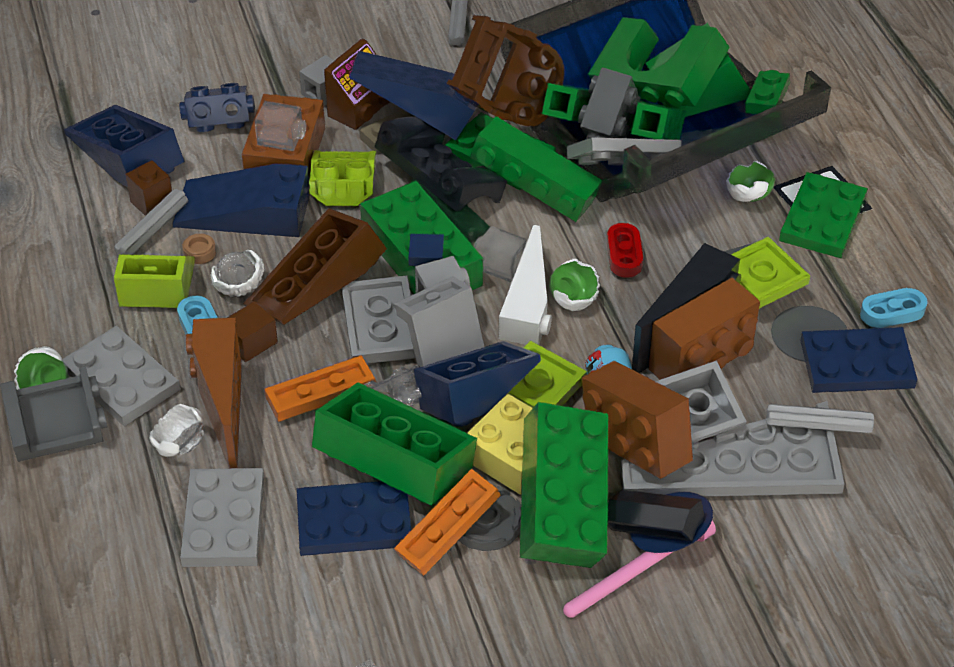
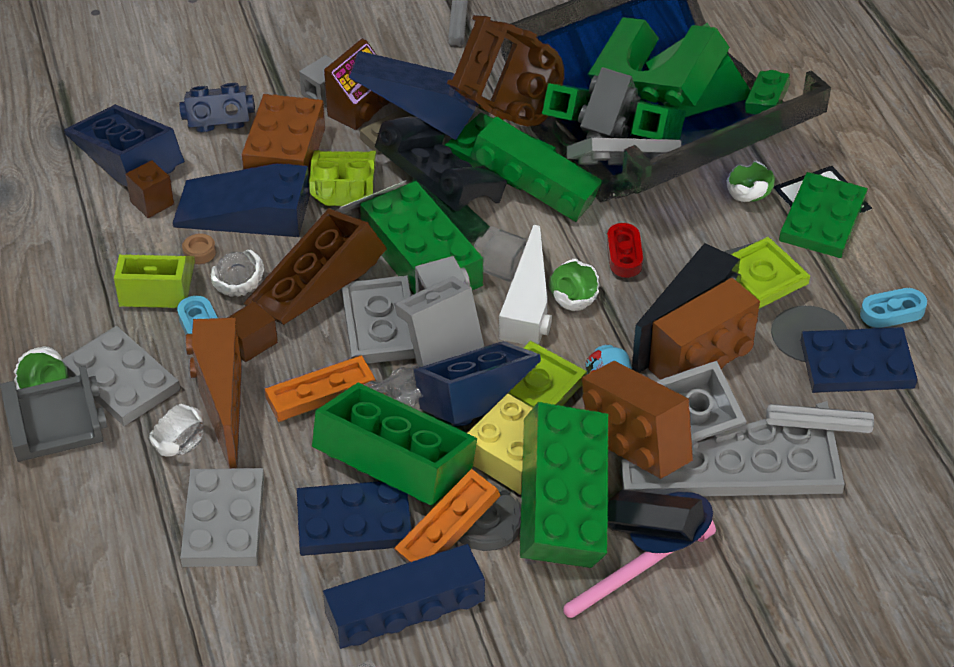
(151, 223): light grey axle -> none
(279, 126): clear brick -> none
(356, 204): none -> white sticker
(404, 596): none -> dark blue brick
(425, 248): dark blue tile -> none

